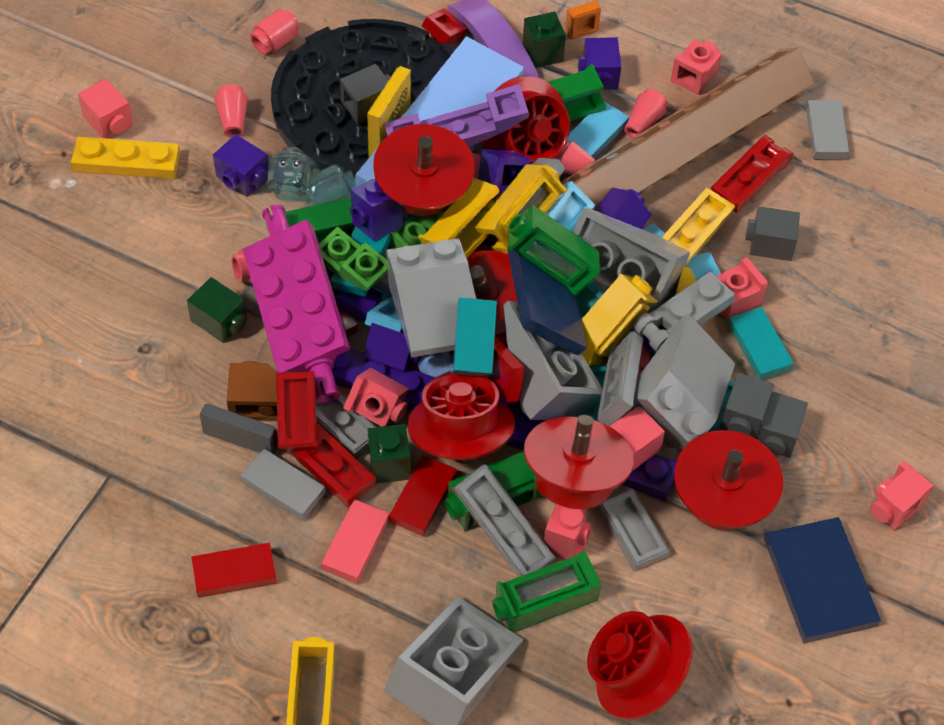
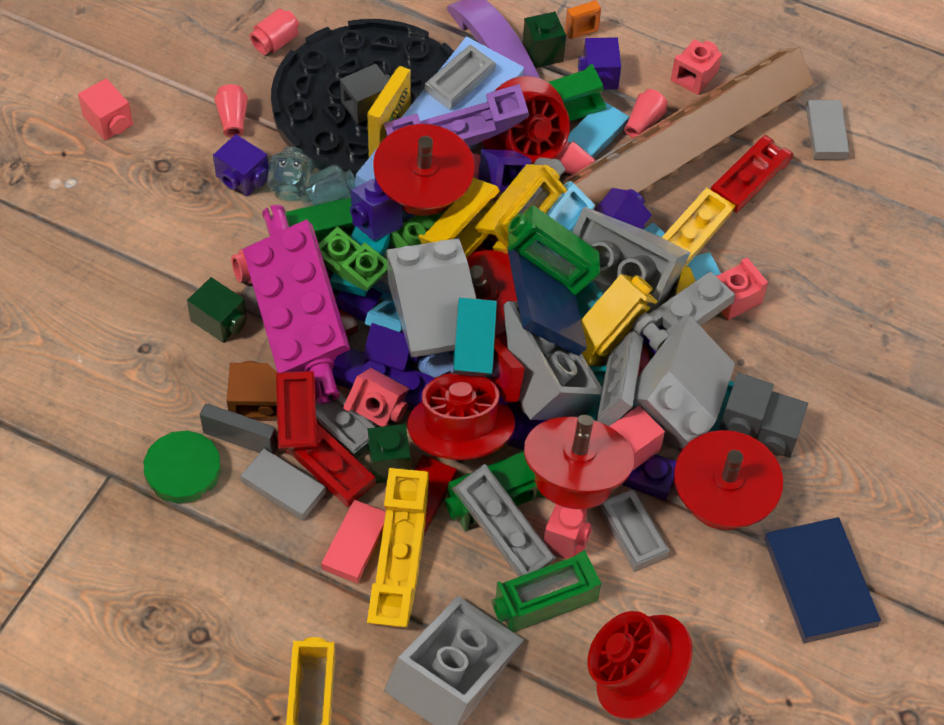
(125, 157): yellow plate -> none
(182, 466): none -> green tile
(233, 570): red tile -> none
(400, 548): none -> yellow slope
(444, 27): red plate -> none
(460, 77): none -> light grey tile
(760, 343): teal tile -> none
(773, 233): dark grey brick -> none
(900, 496): coral brick -> none

